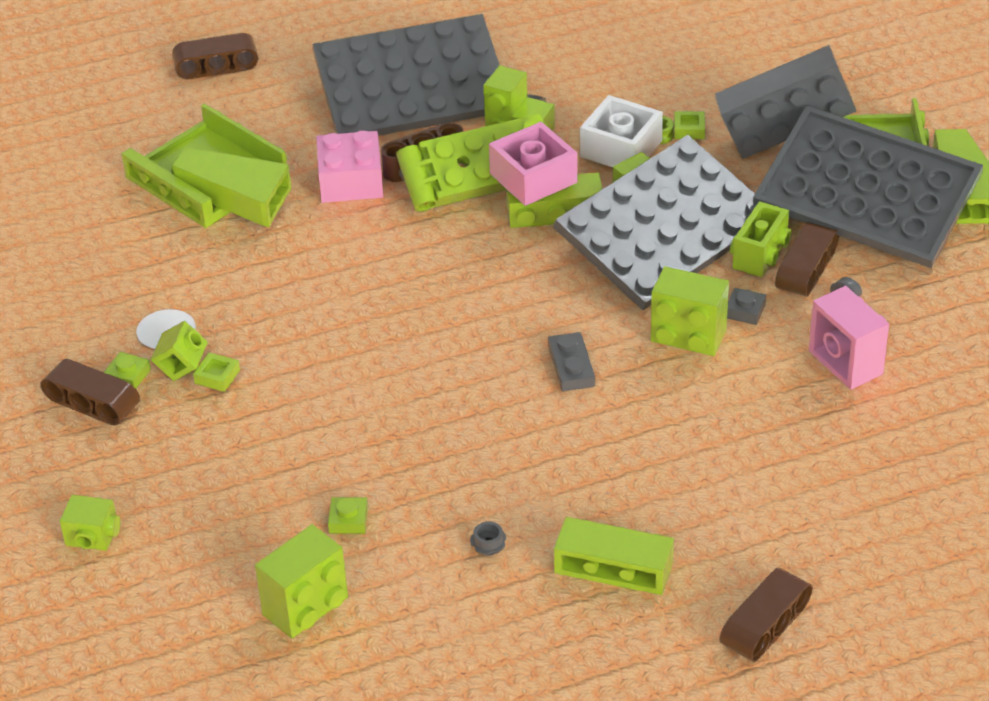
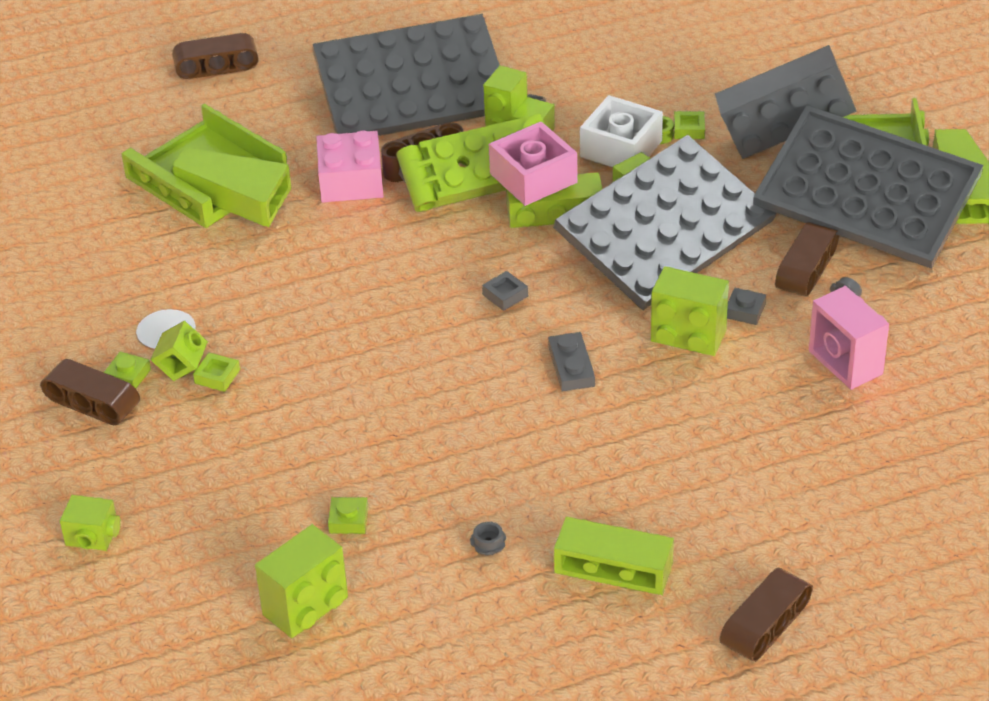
(505, 290): none -> dark grey plate
(760, 239): lime brick -> none

